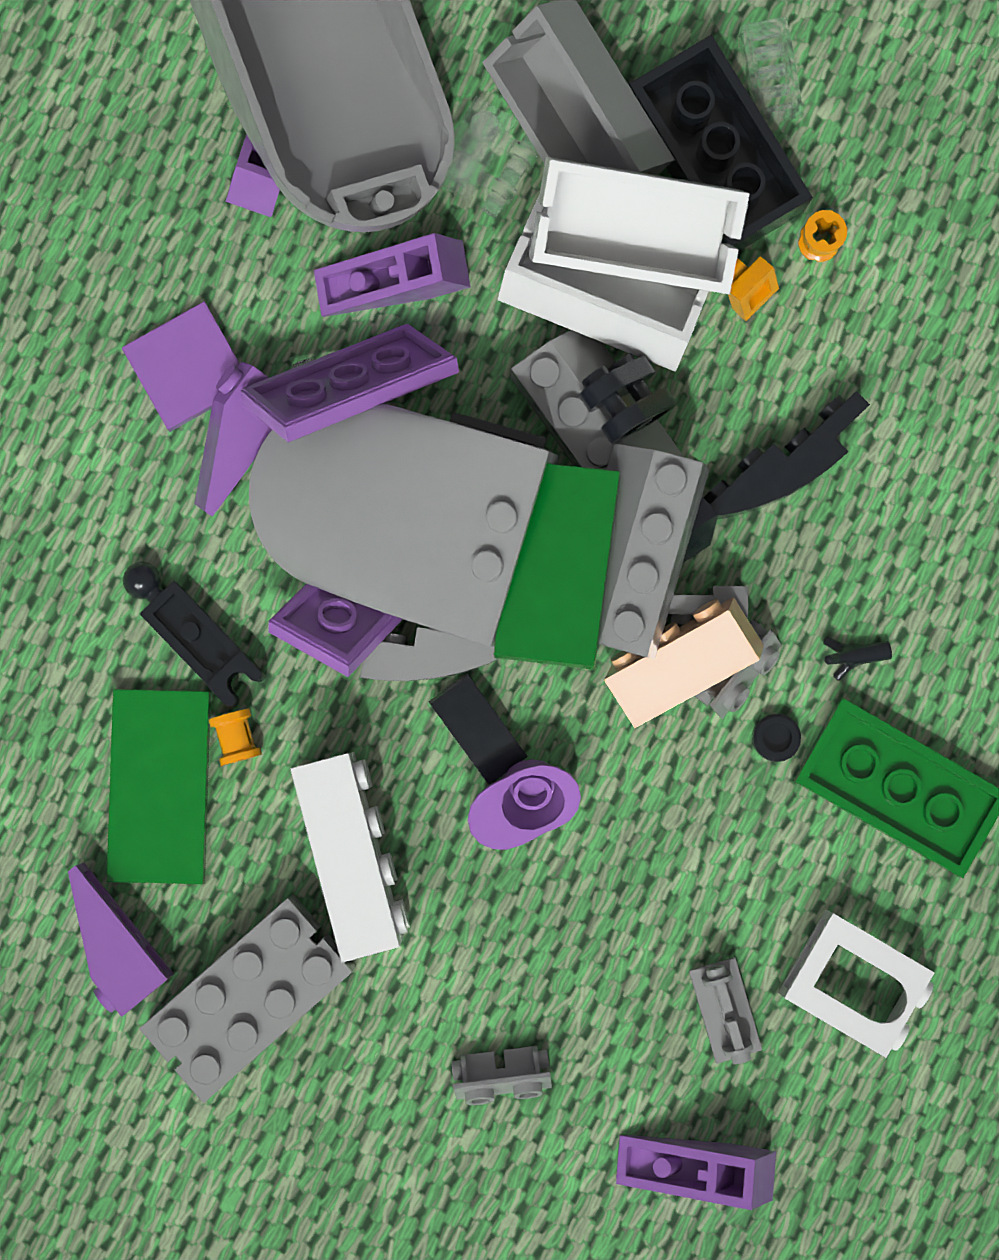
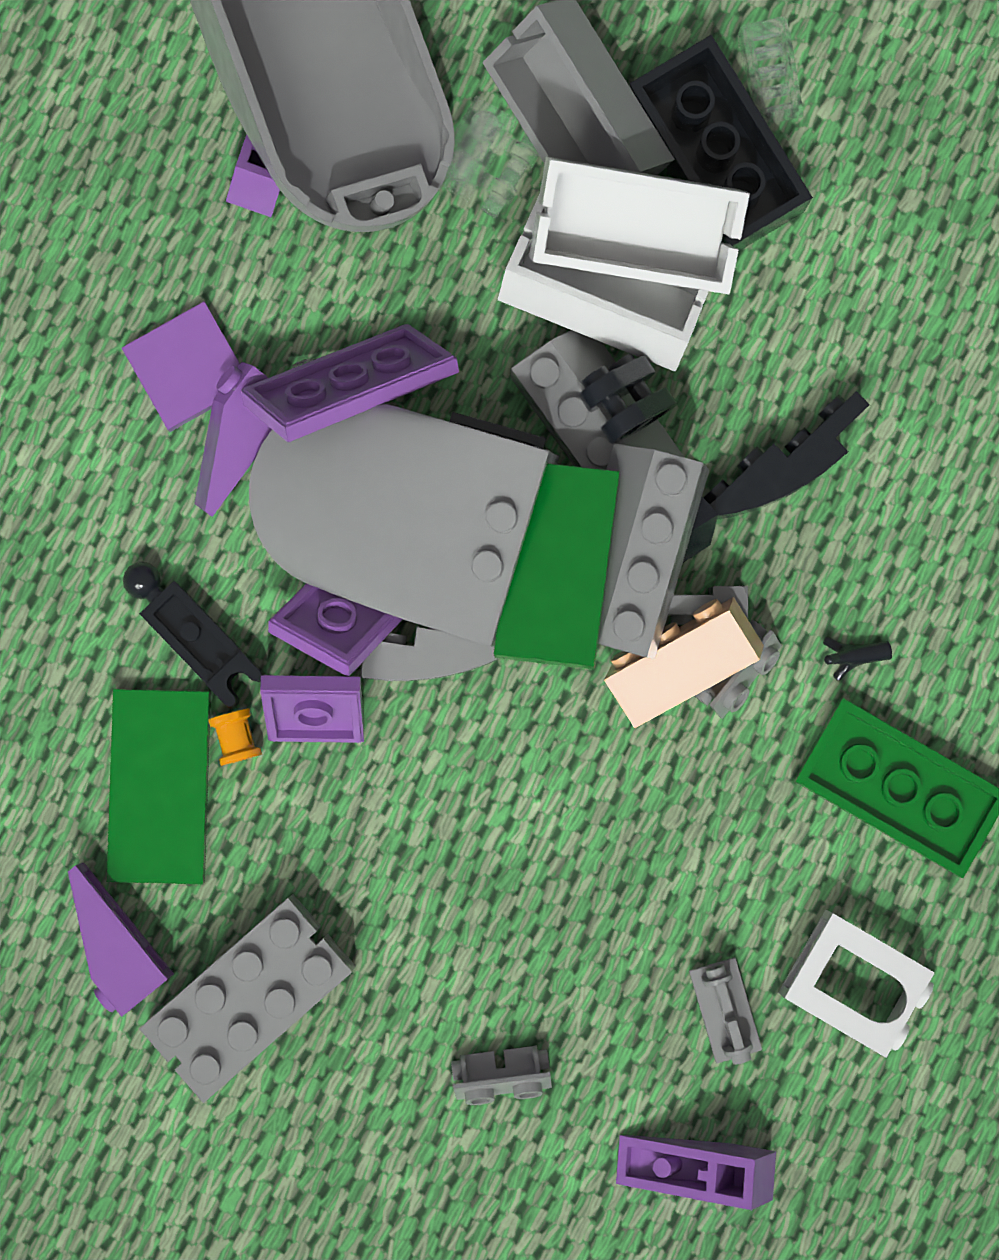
(313, 708): none -> medium lavender tile
(349, 856): white piece -> none
(393, 276): medium lavender slope -> none
(477, 728): black slope -> none
(523, 805): medium lavender piece -> none
(752, 287): light orange tile -> none
(776, 737): black tile -> none
(822, 222): light orange bush -> none

